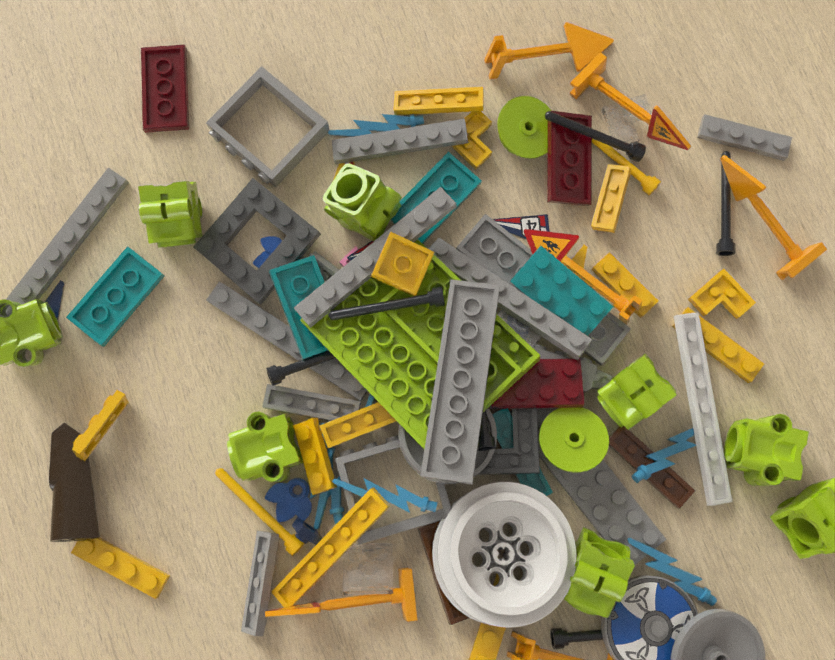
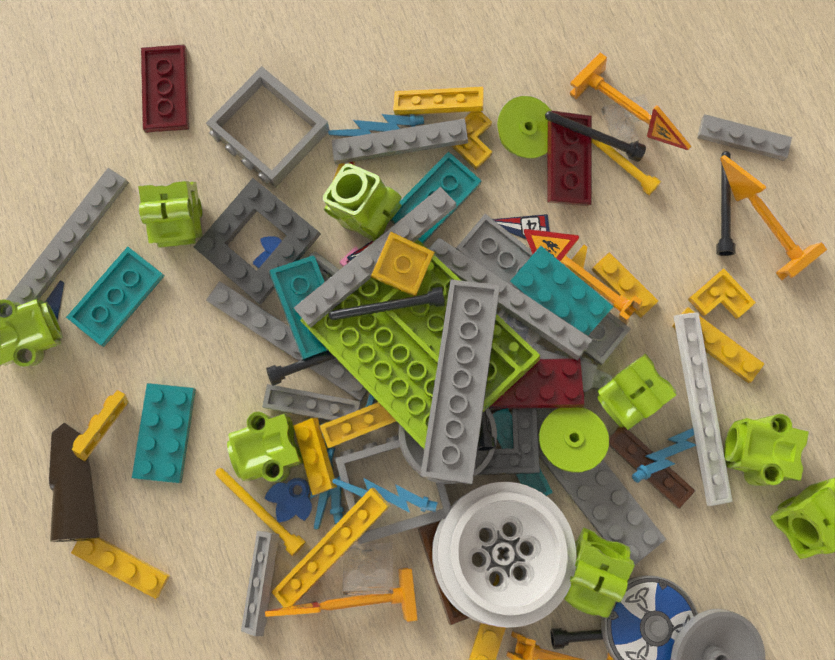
(163, 433): none -> teal plate
(306, 532): dark blue plate -> none
(582, 44): light orange piece -> none
(611, 198): yellow plate -> none
(685, 578): dark azure piece -> none

